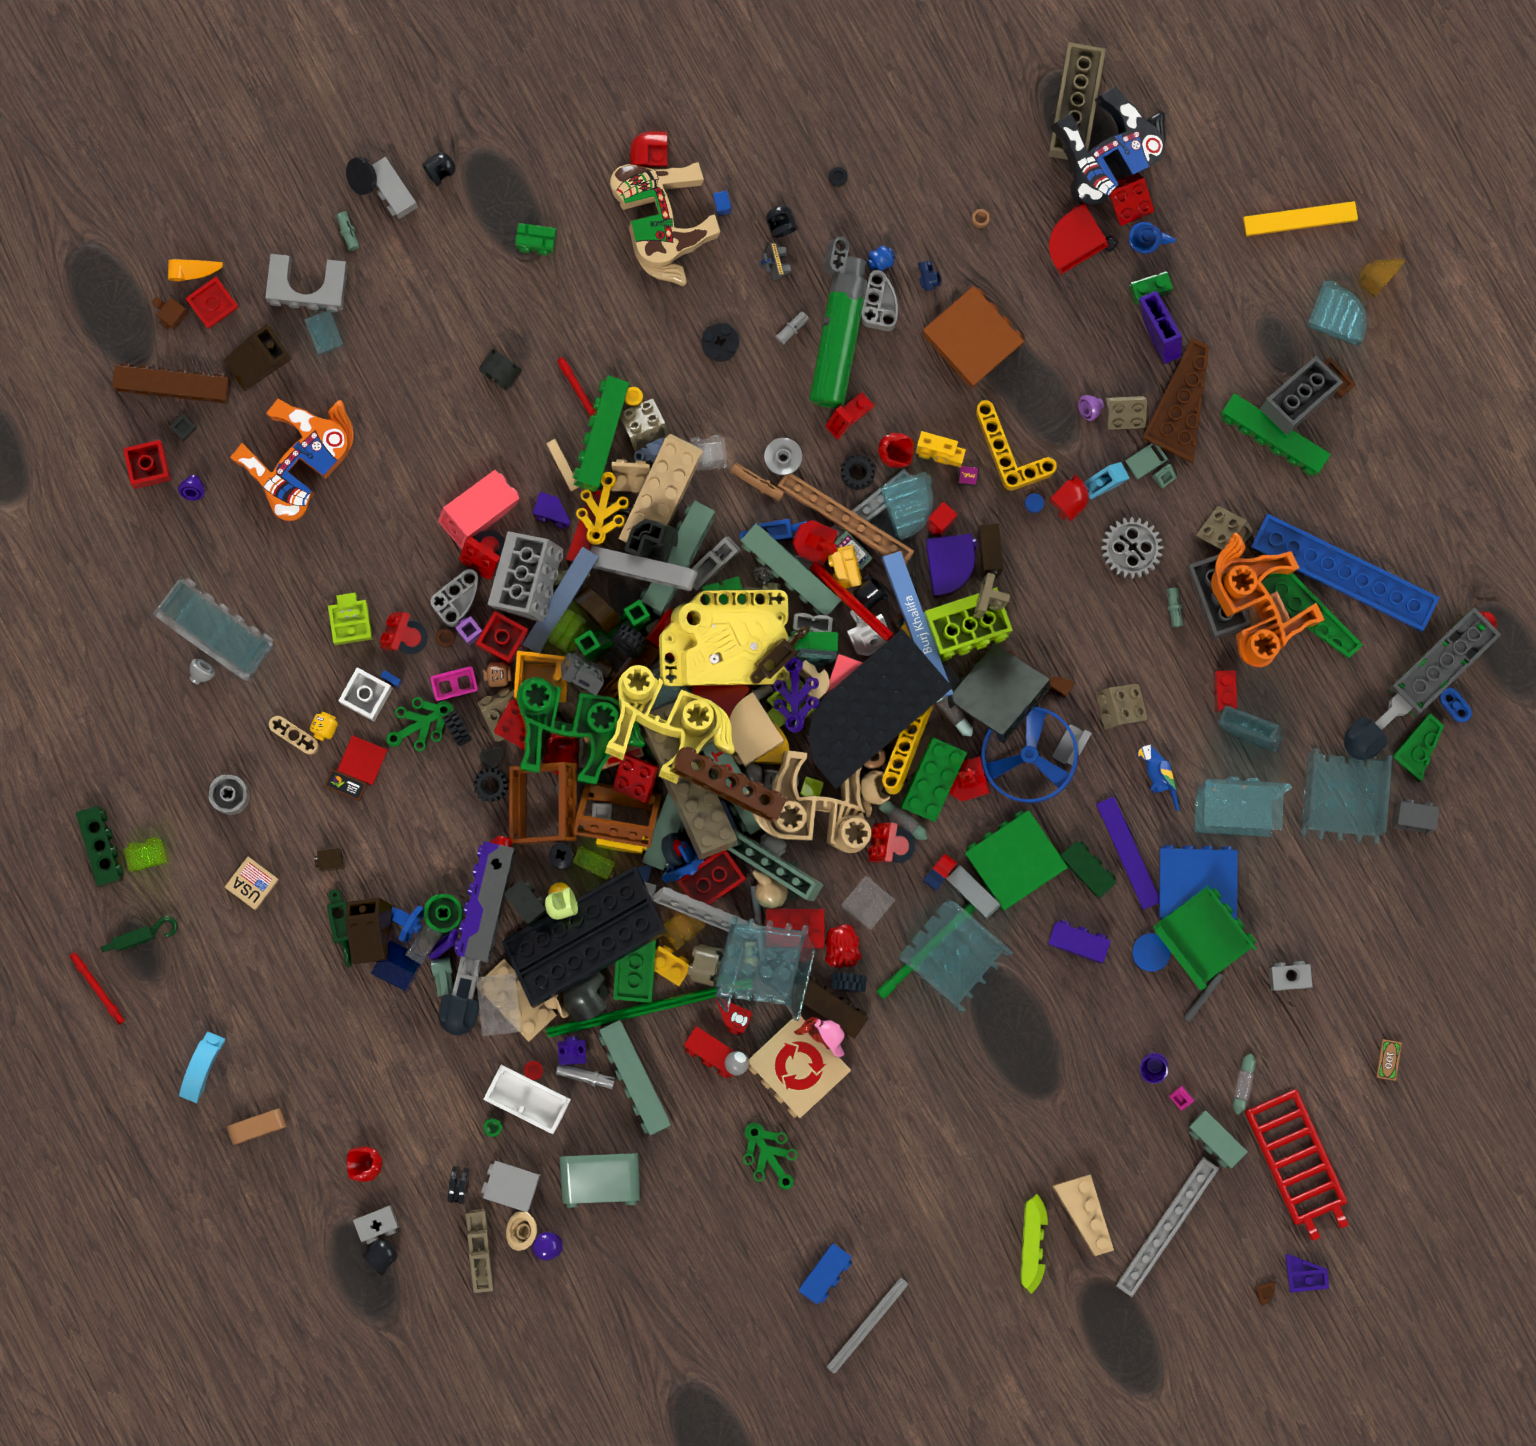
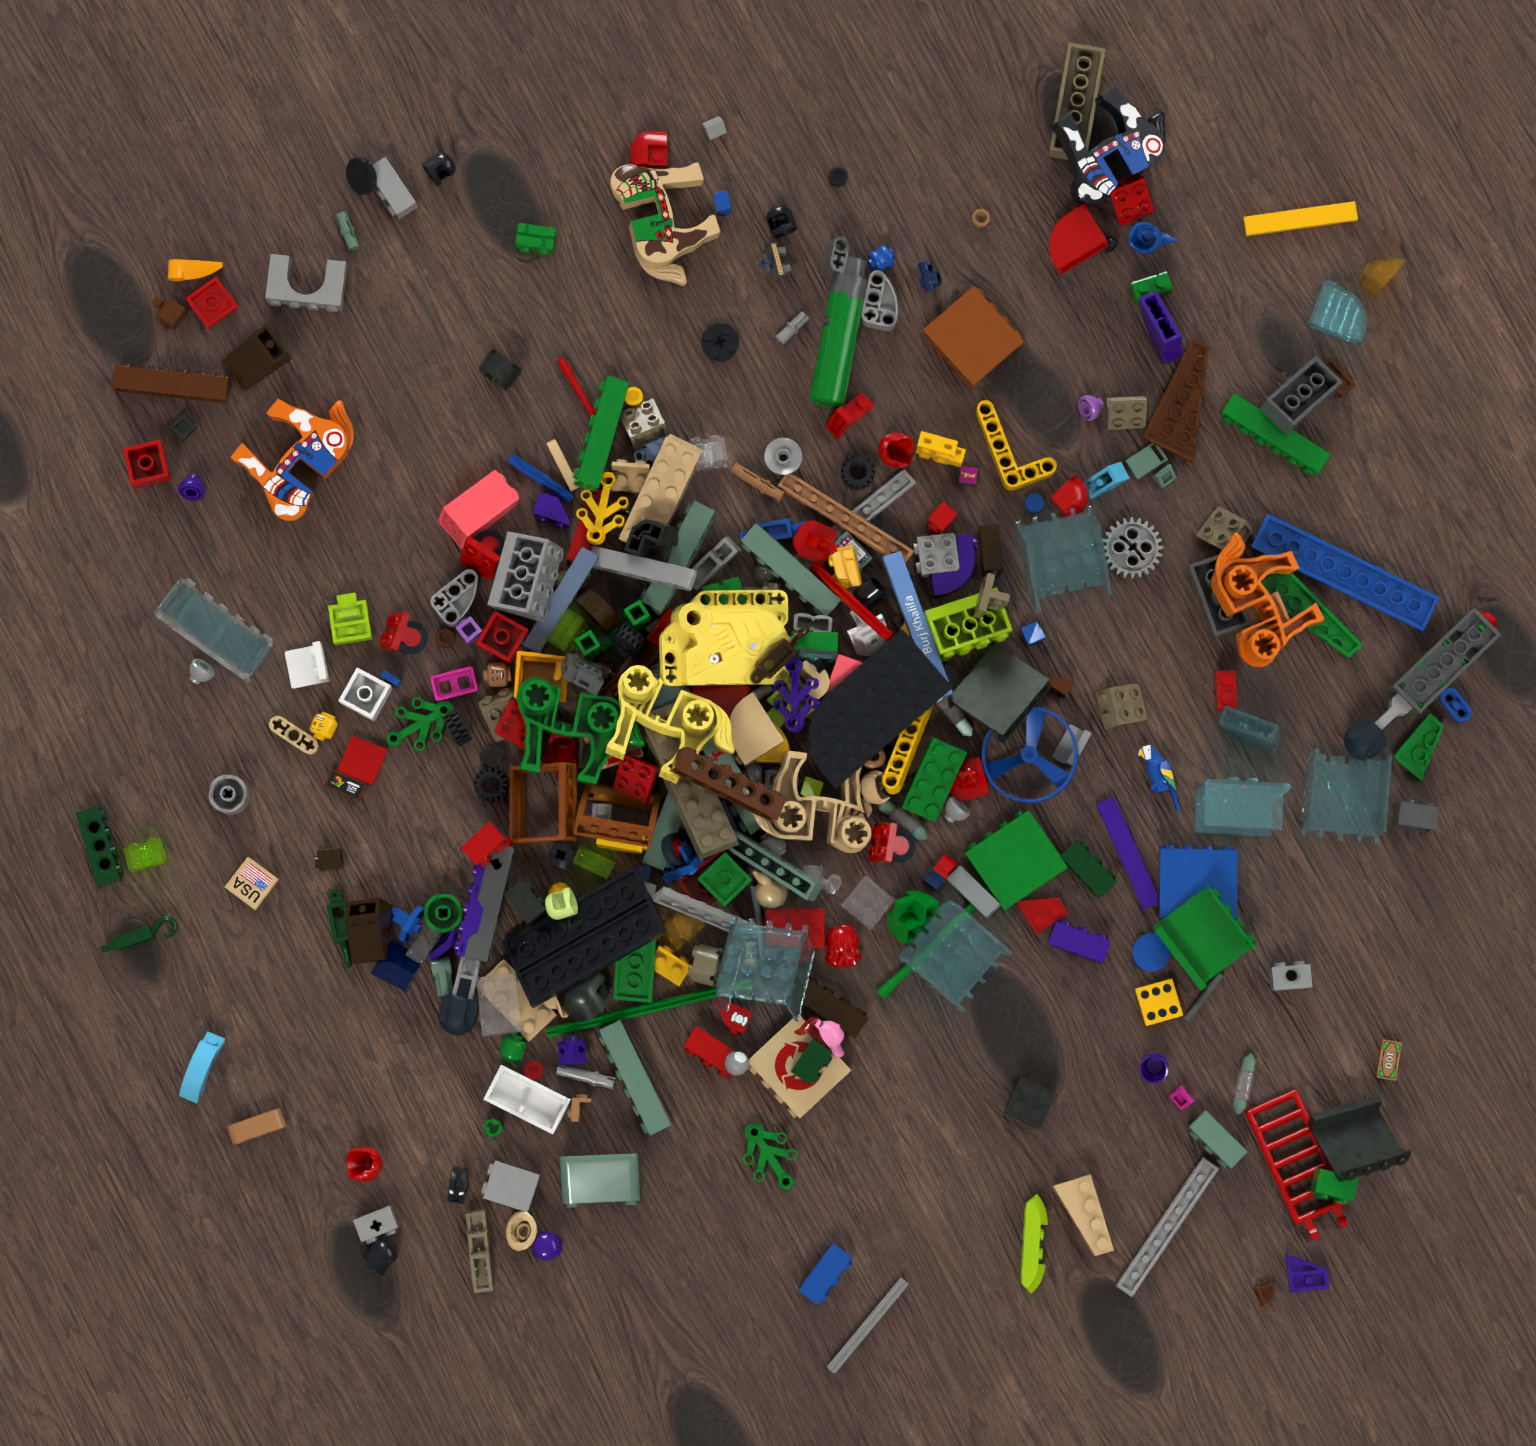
(111, 1008): red piece -> none
(307, 666): none -> white bracket
(324, 332): clear light blue plate -> none
(484, 845): none -> red brick
(512, 1048): none -> green head
(541, 478): none -> blue axle
(574, 1110): none -> medium nougat bracket
(714, 127): none -> light grey slope
(724, 879): none -> green plate
(811, 1062): none -> dark green brick
(830, 885): none -> clear brick
(848, 982): black bush -> none
(908, 503): clear light blue brick -> none
(911, 915): none -> green brick
(936, 554): none -> light grey bracket
(956, 810): none -> light grey brick
(1029, 1102): none -> pearl dark grey brick
(1032, 634): none -> blue slope
(1042, 912): none -> red wing
(1063, 554): none -> clear light blue windscreen
(1158, 1002): none -> yellow tile
(1174, 607): sand green pin -> none
(1327, 1185): none -> green brick
(1356, 1139): none -> pearl dark grey panel

